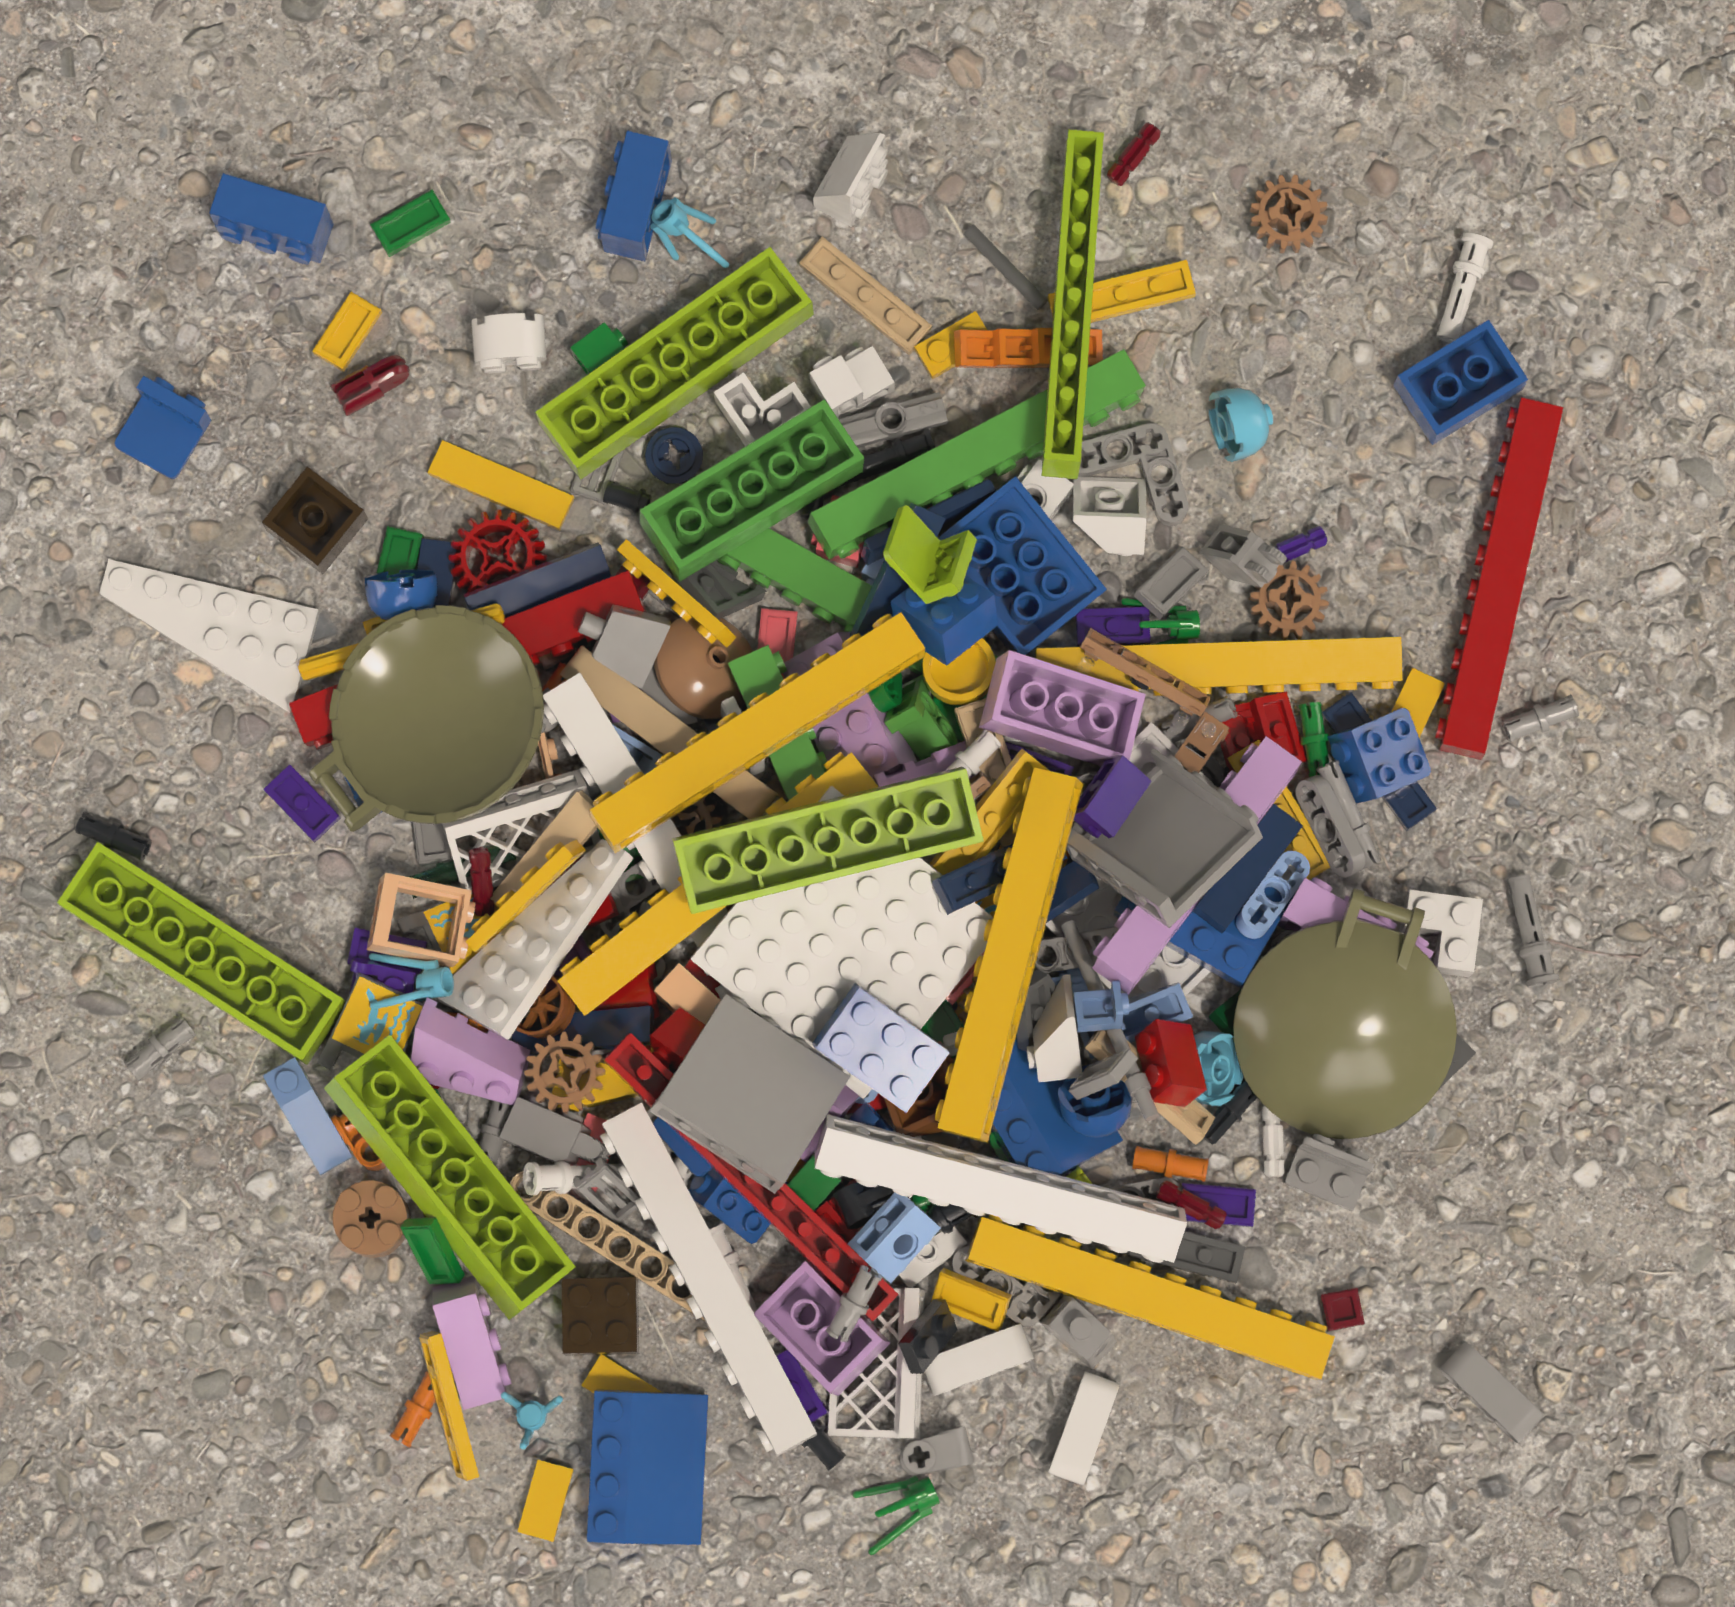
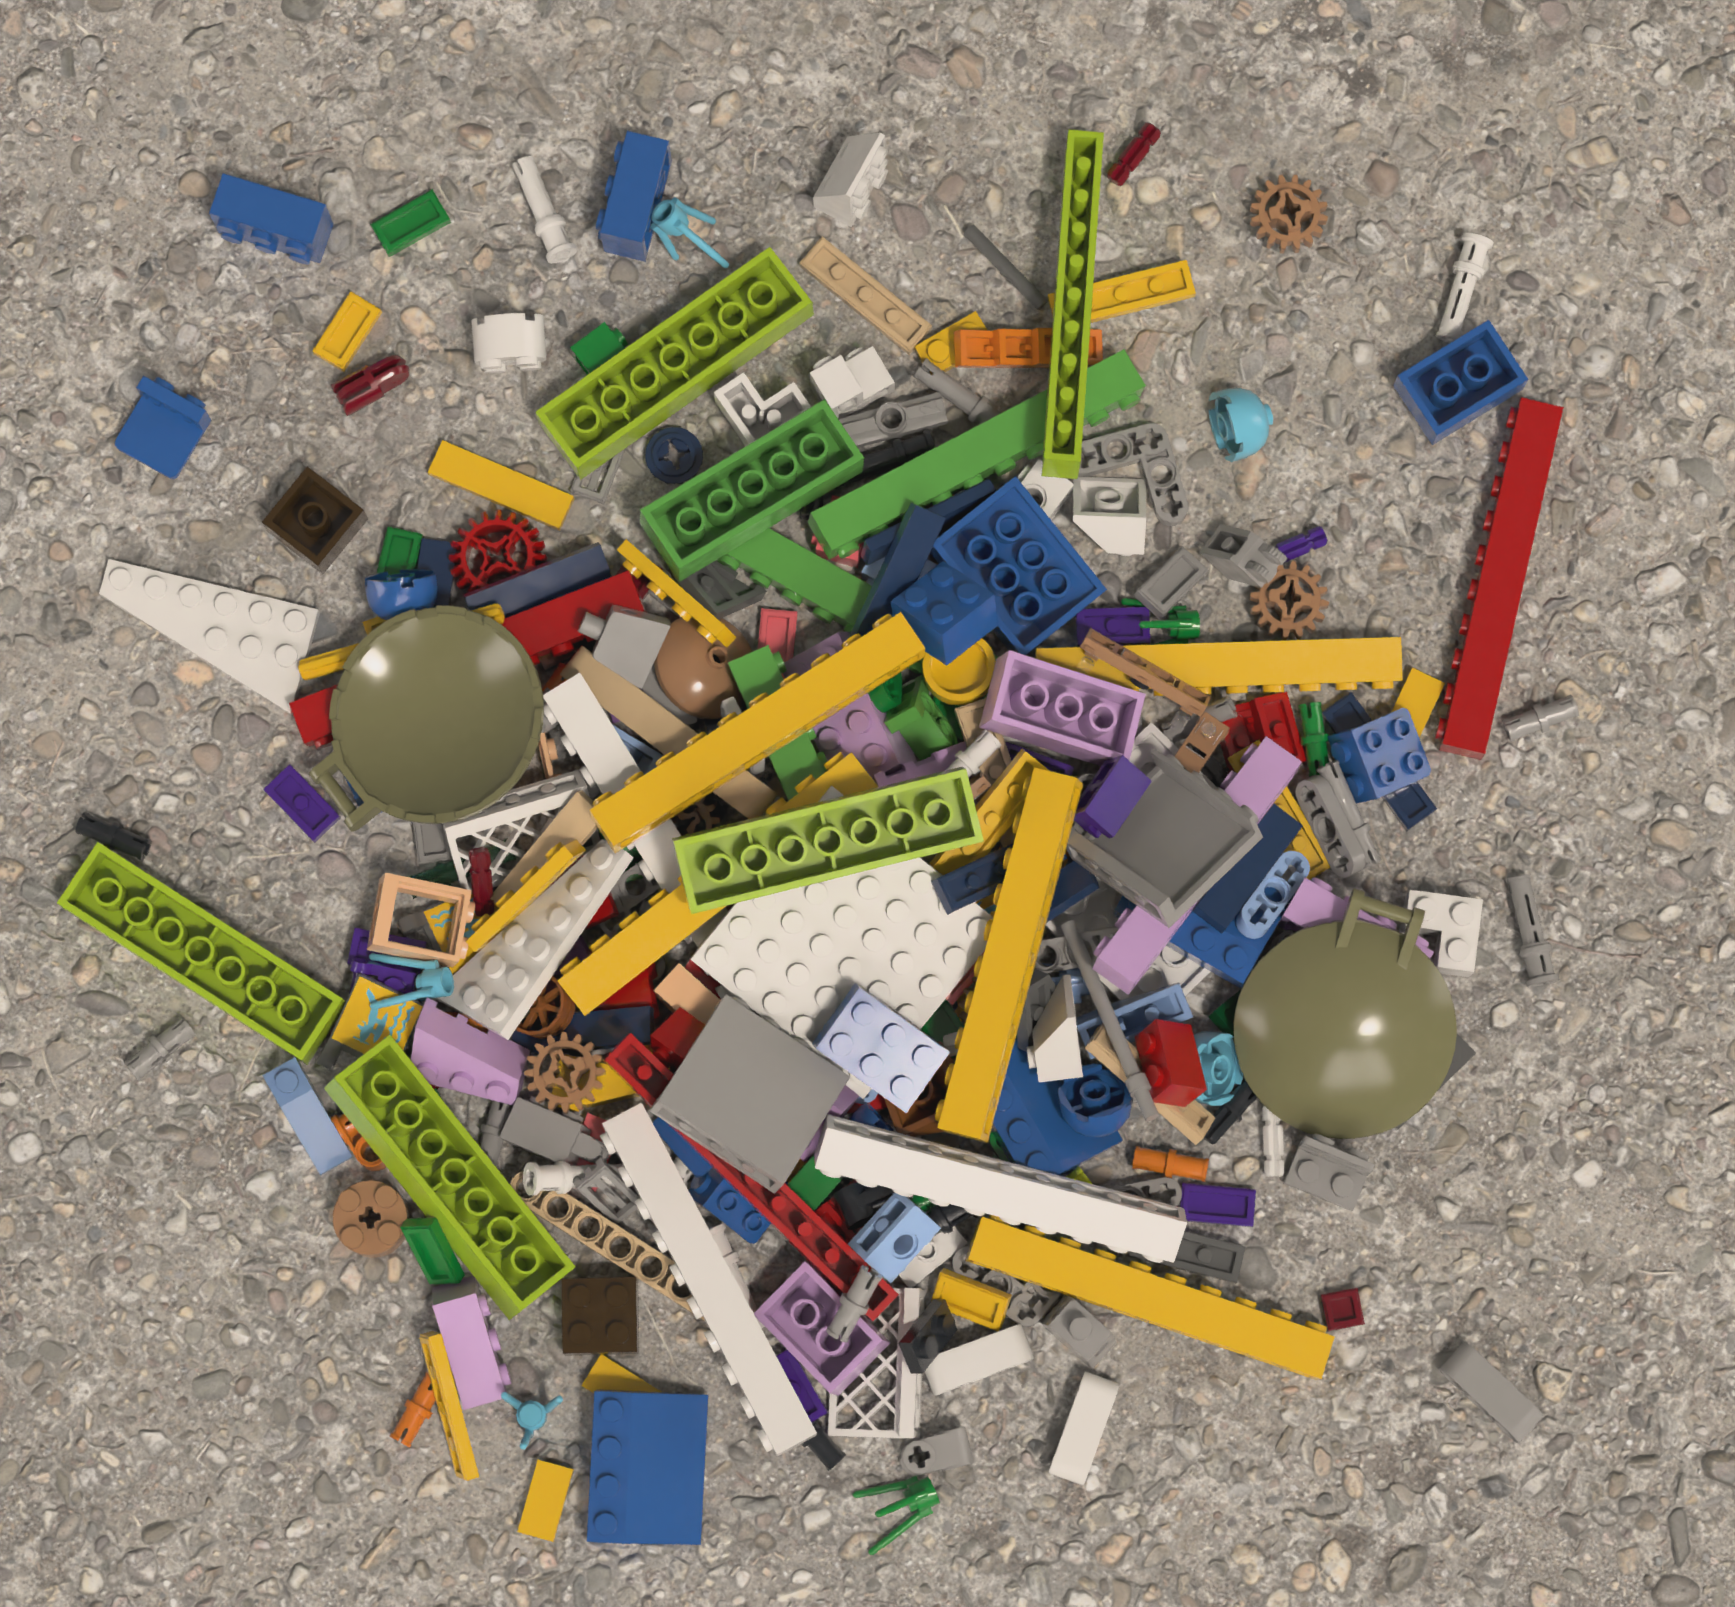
(549, 223): none -> white pin
(626, 497): black pin -> none
(923, 561): lime bracket -> none
(956, 393): none -> light grey pin
(1100, 1008): medium blue bracket -> none
(1103, 1074): light grey tile -> none
(1193, 1205): dark red axle -> none

